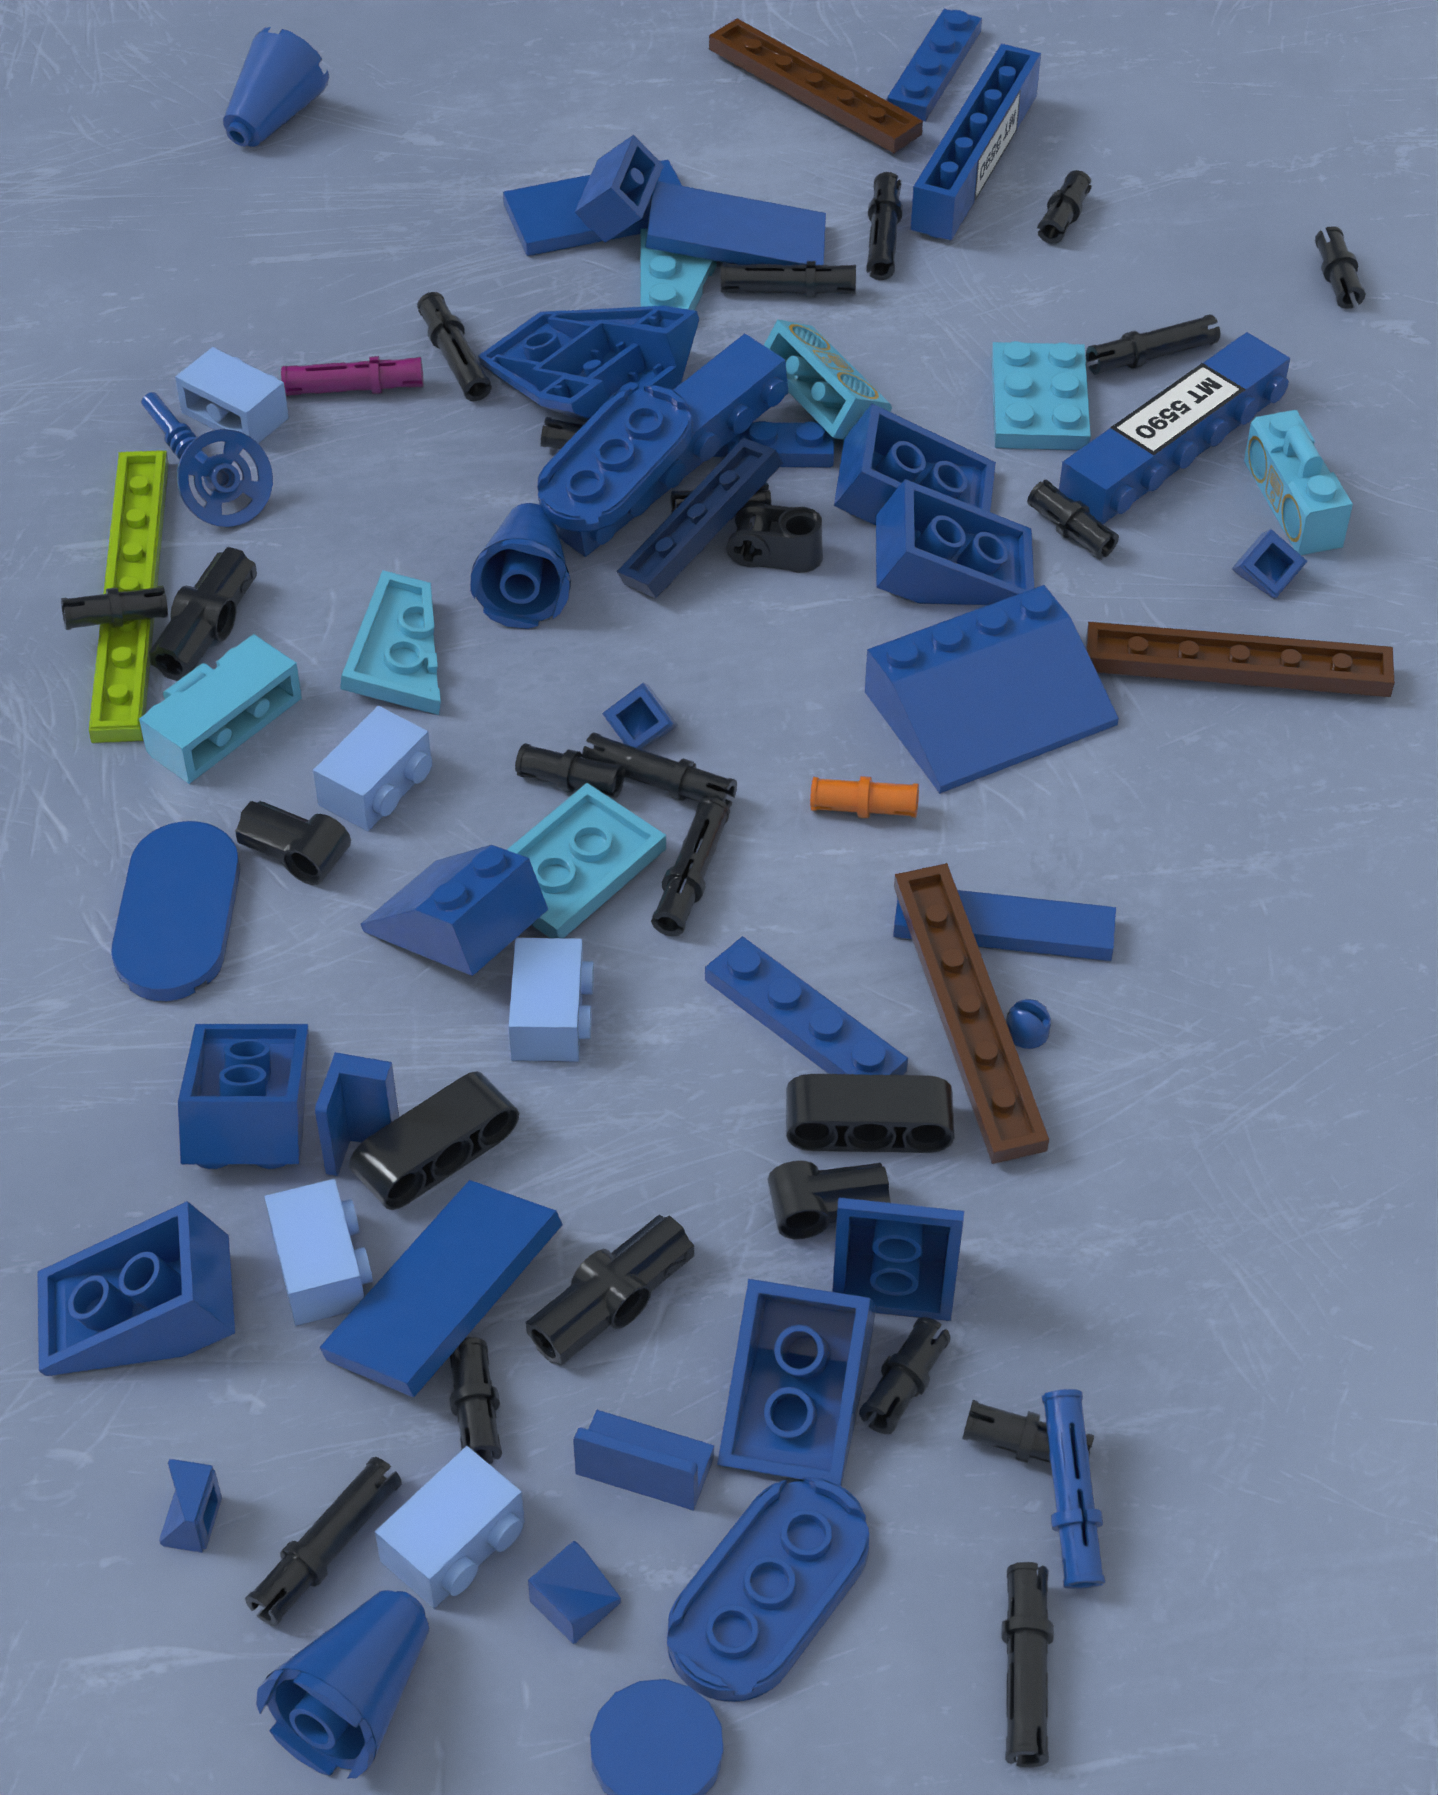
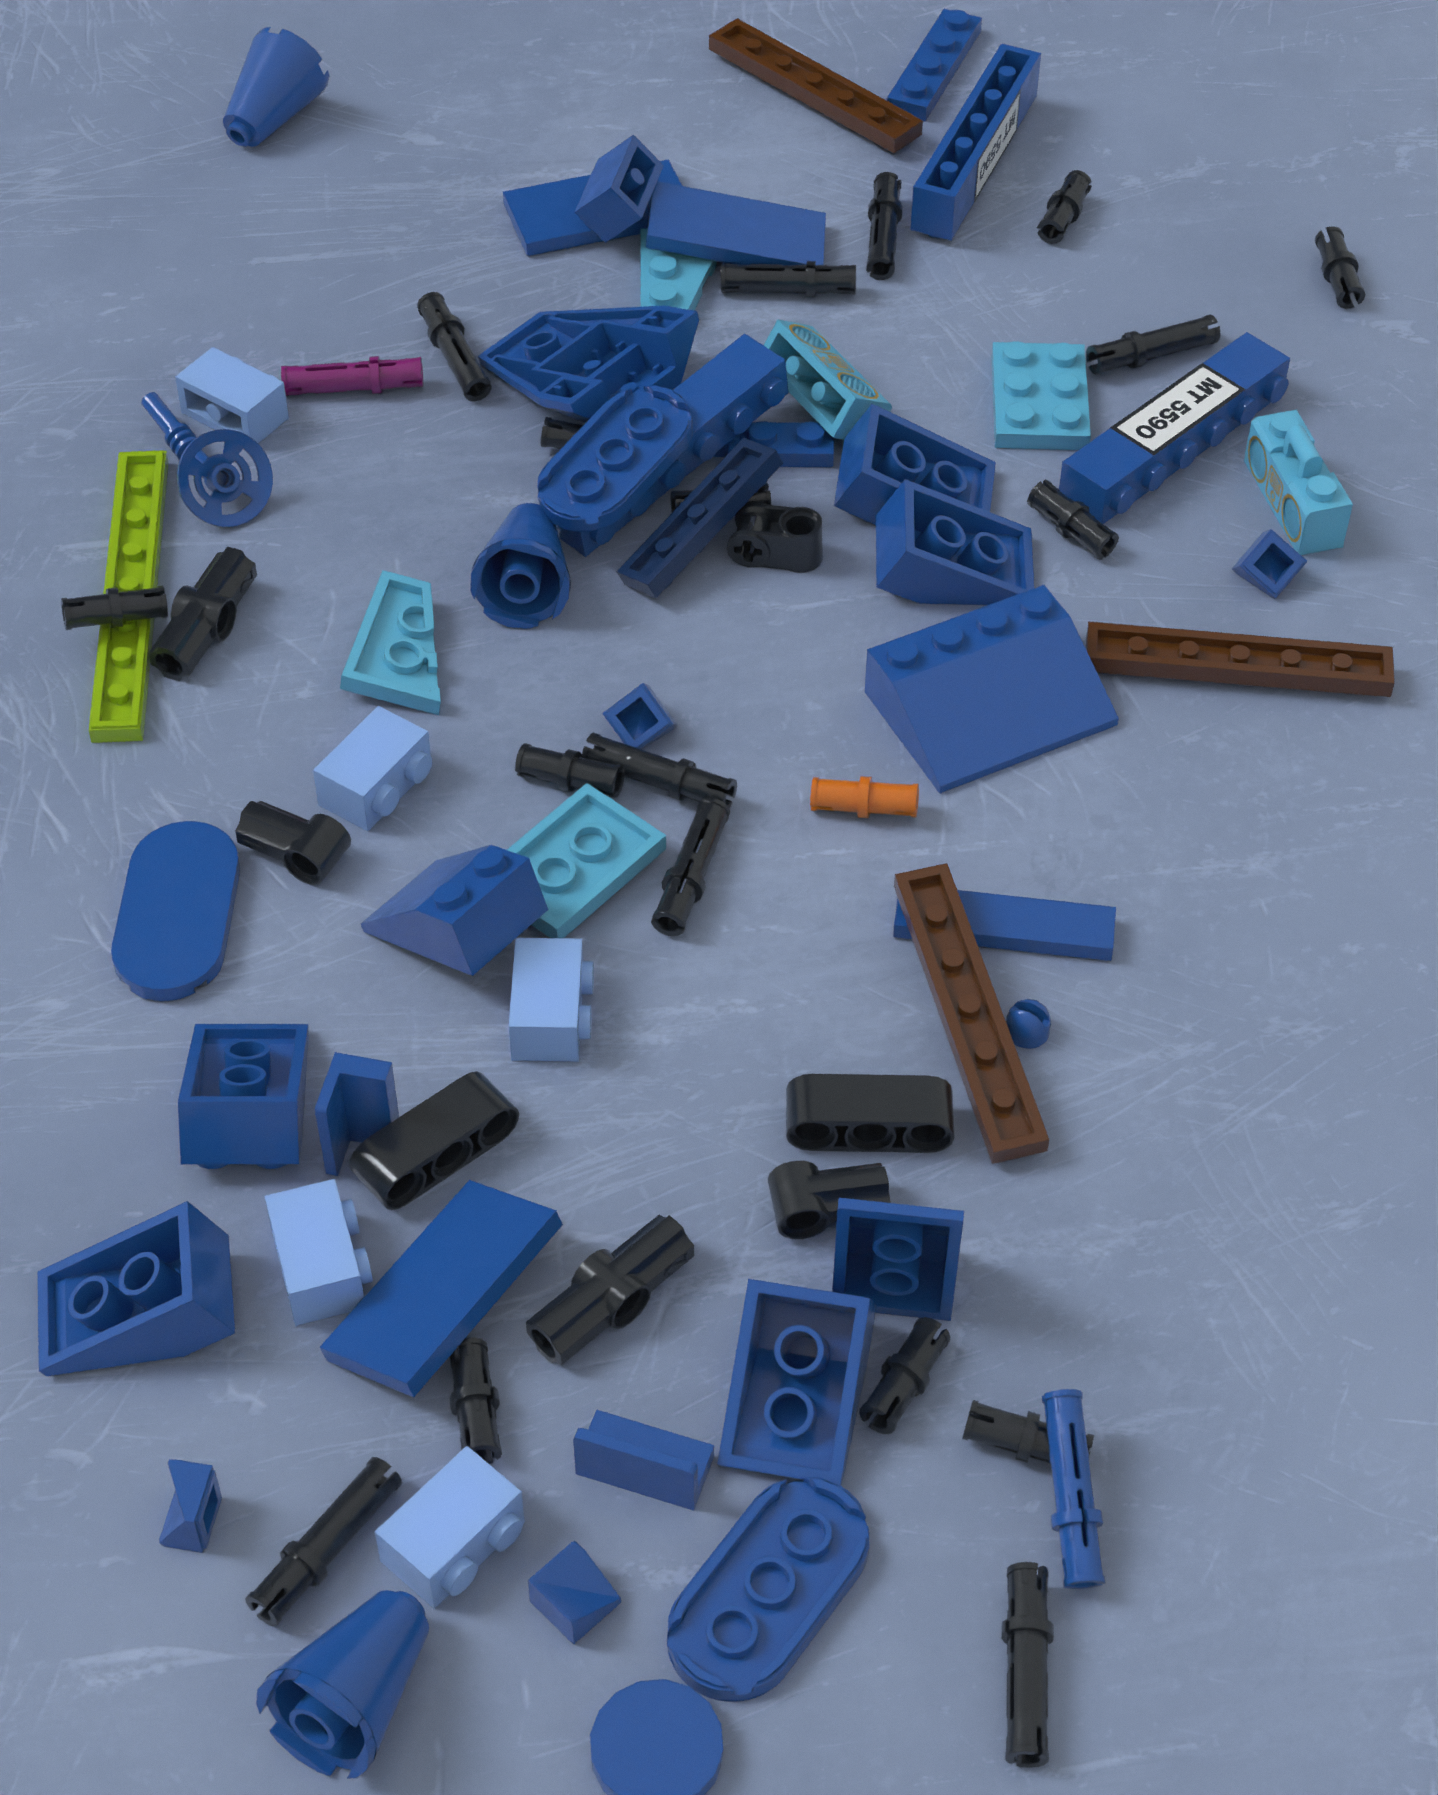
(219, 707): medium azure piece -> none
(800, 1013): blue plate -> none

